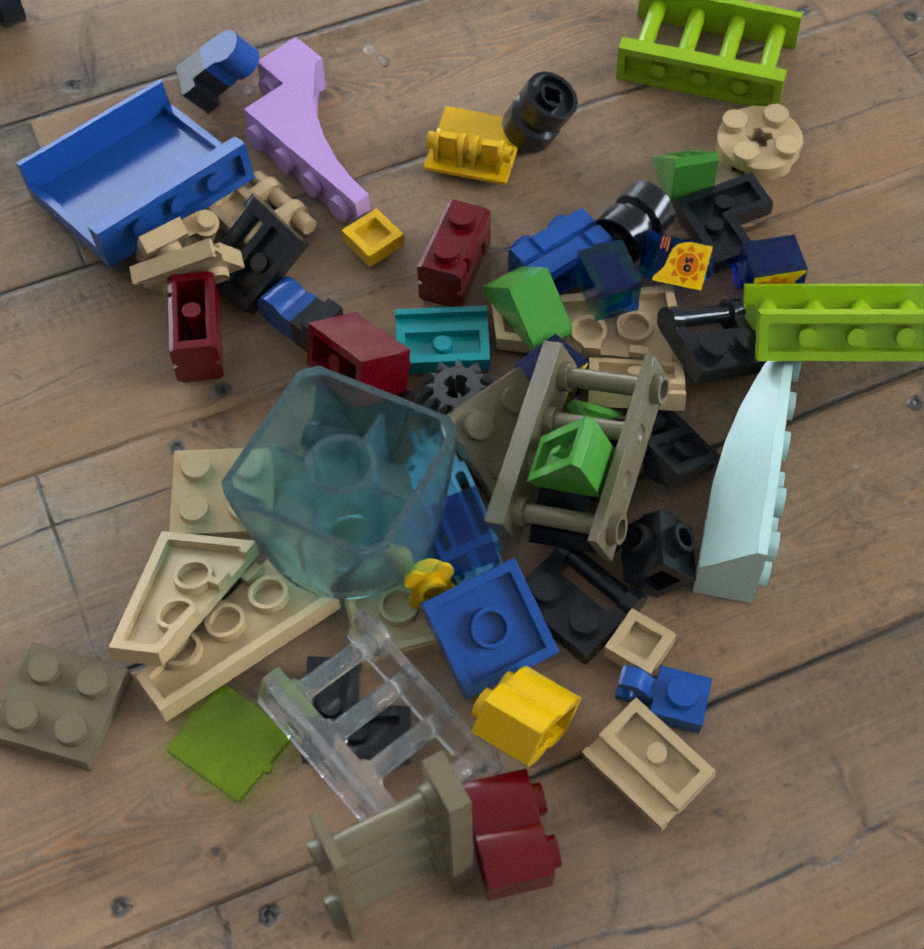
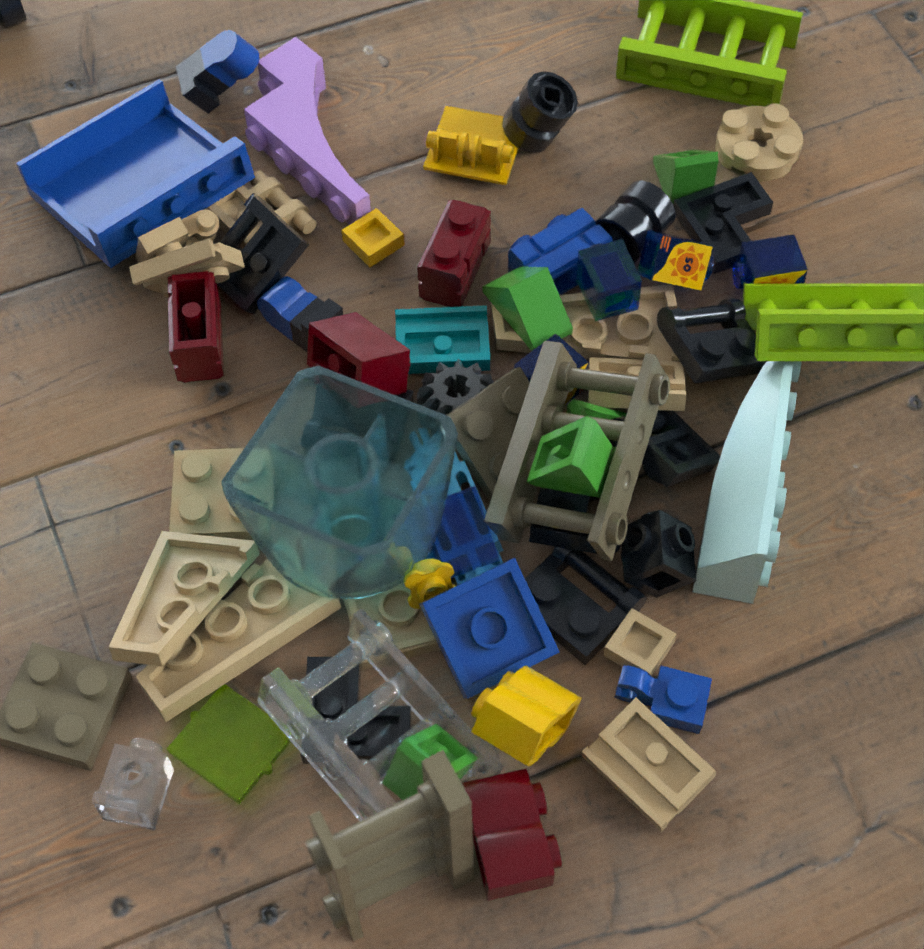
(135, 800): none -> clear brick
(406, 766): none -> bright green slope

